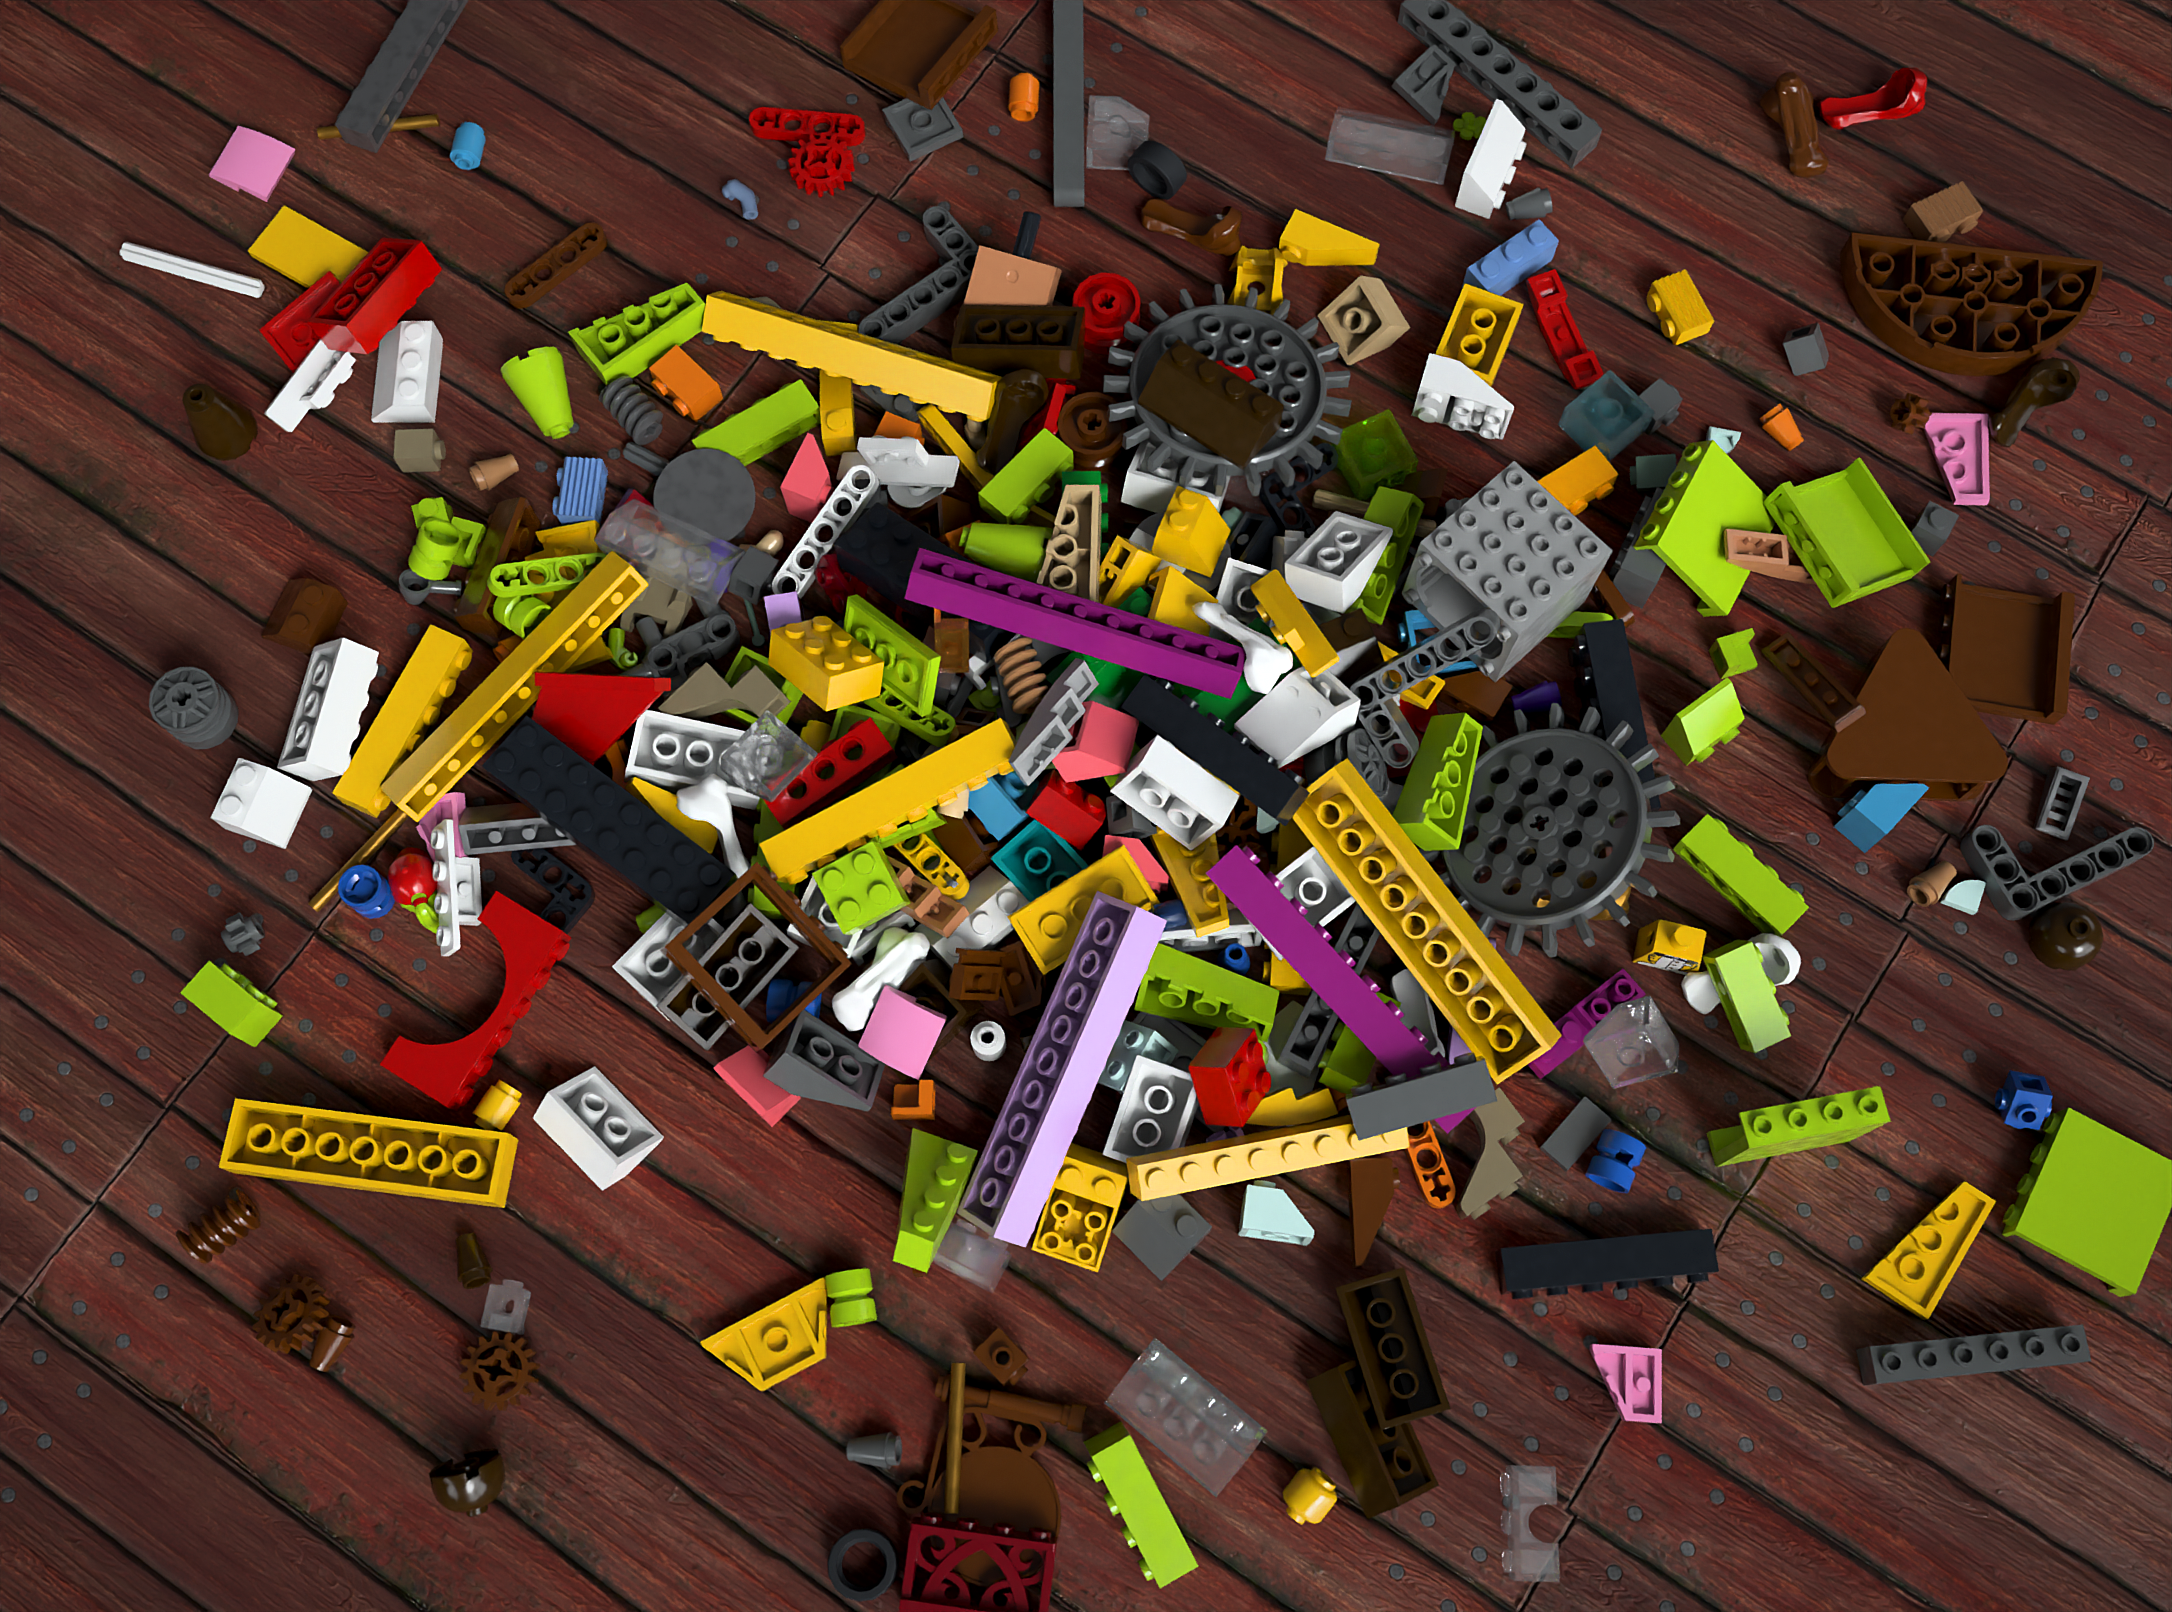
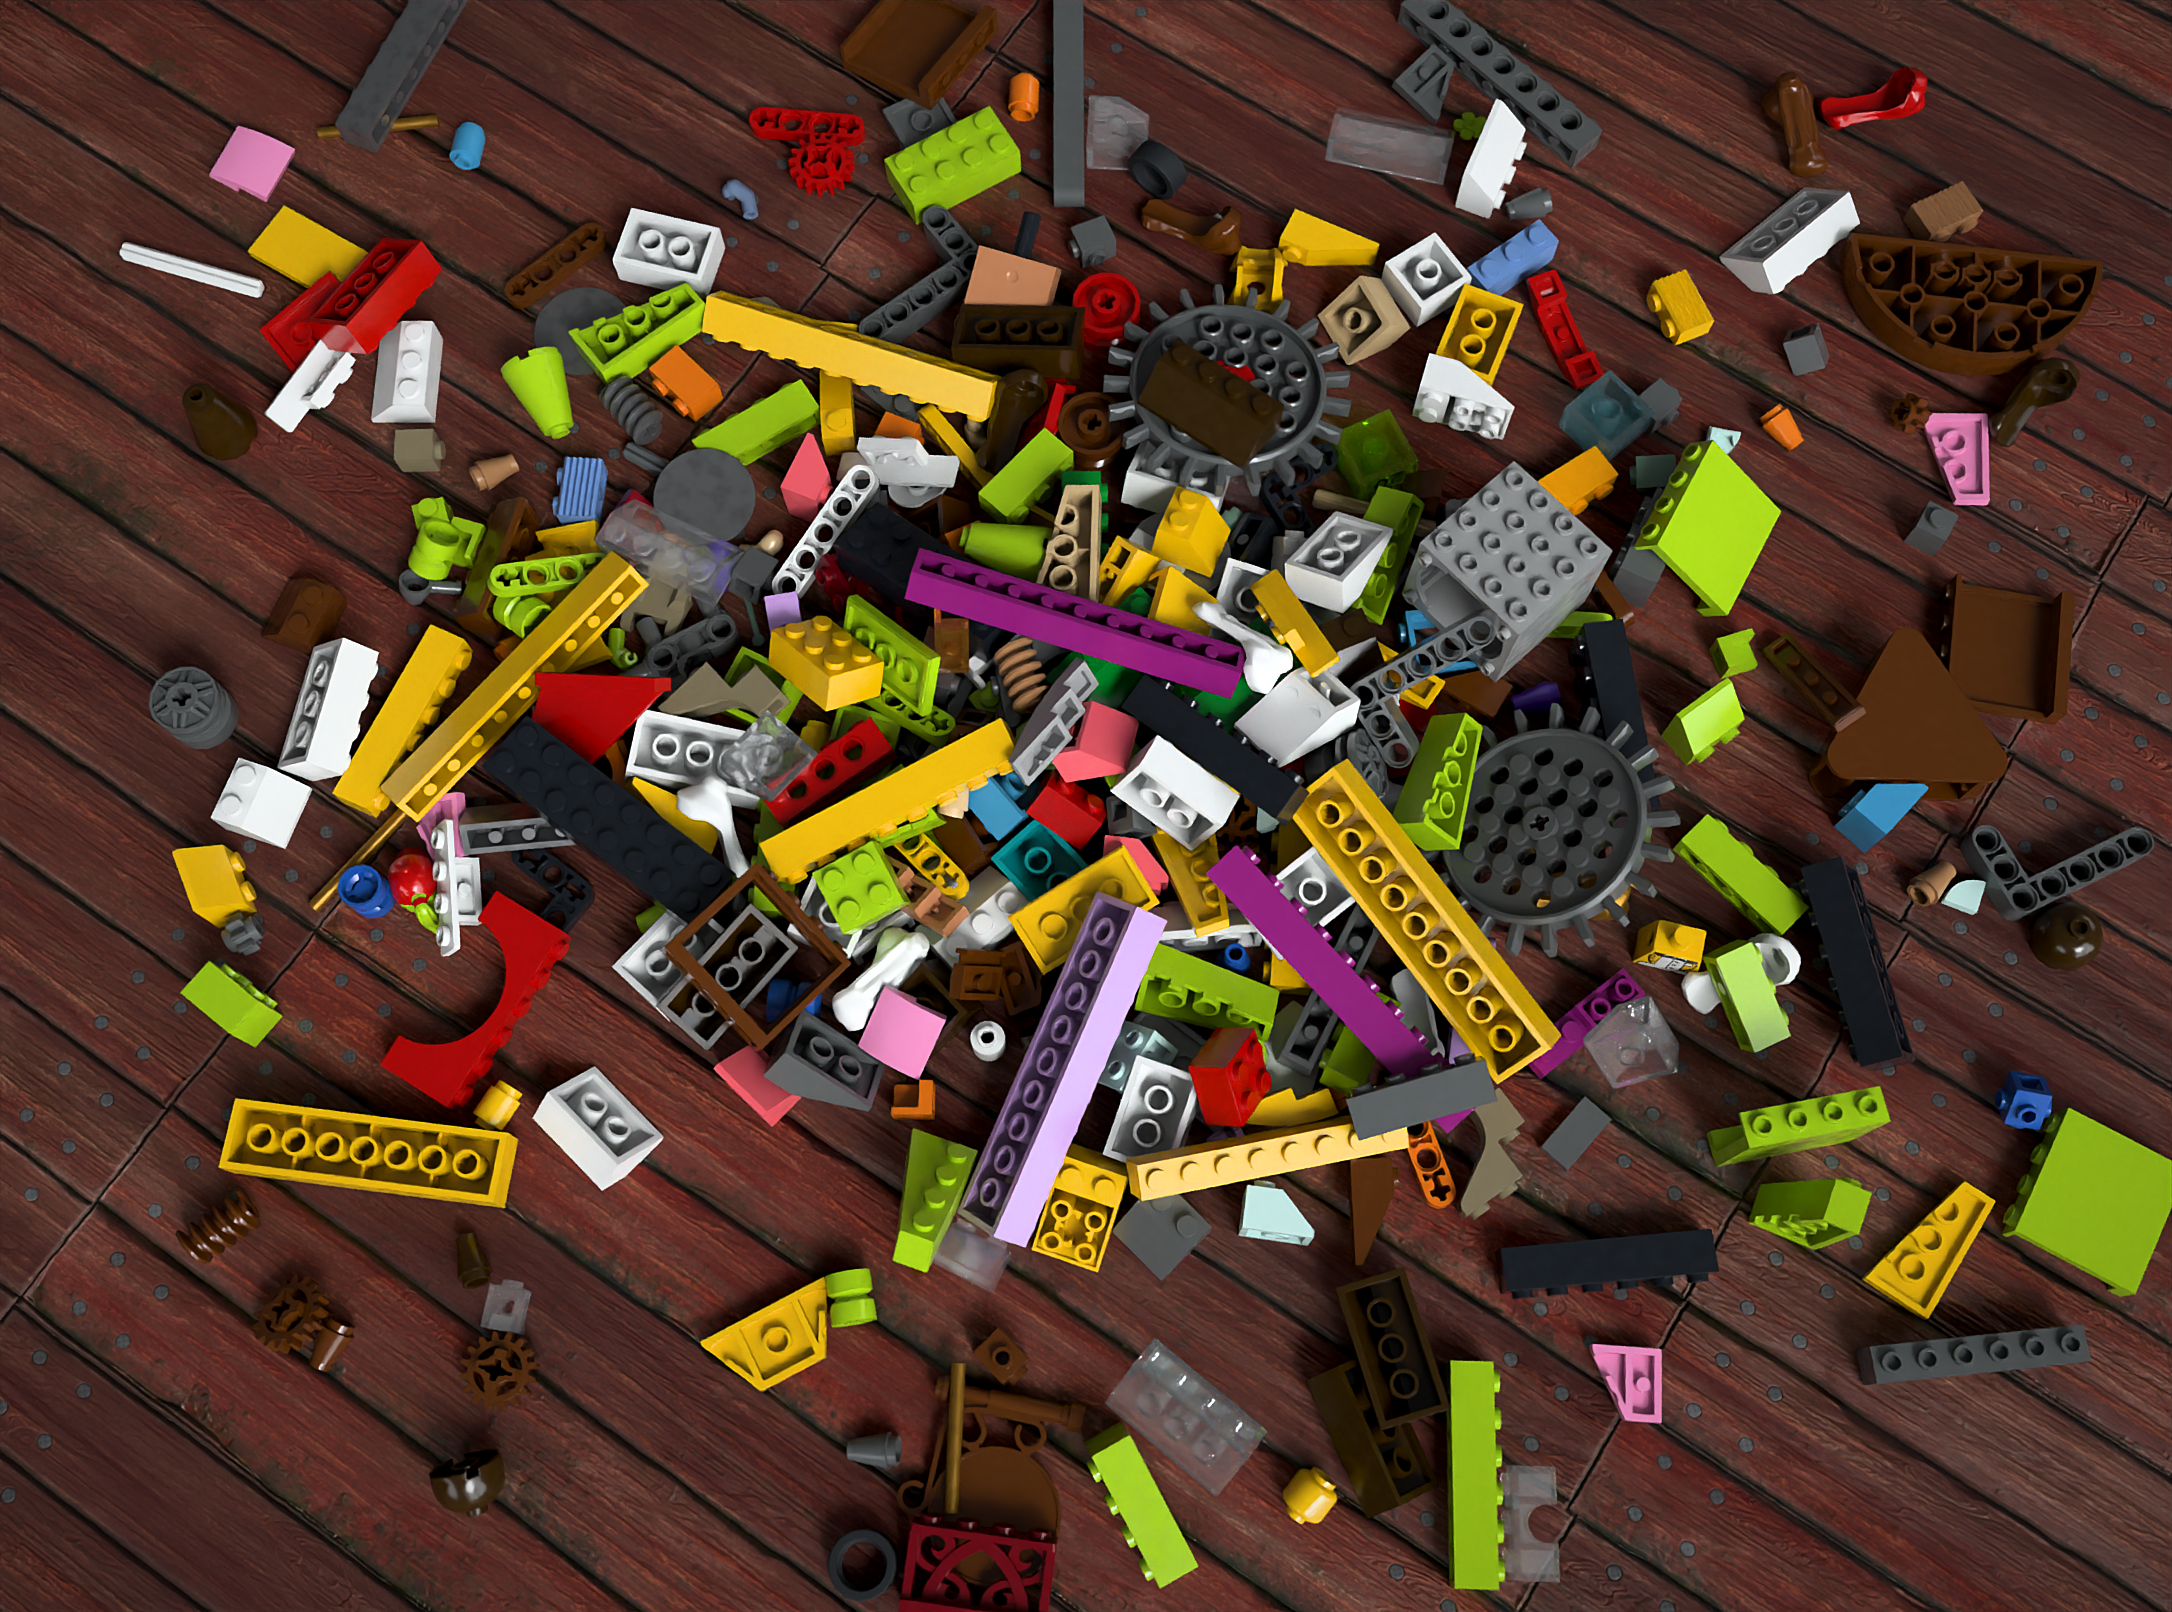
(215, 882): none -> yellow slope
(569, 311): none -> flat silver sticker
(668, 252): none -> white brick
(953, 164): none -> lime brick
(1092, 242): none -> dark grey brick
(1172, 911): dark blue hose -> none
(1425, 279): none -> white brick
(1472, 1475): none -> lime brick
(1612, 1172): blue wheel -> none
(1765, 554): nougat slope -> none
(1791, 239): none -> white slope
(1811, 1210): none -> lime wedge
(1846, 534): lime panel -> none
(1856, 965): none -> black brick
(2075, 796): flat silver slope -> none

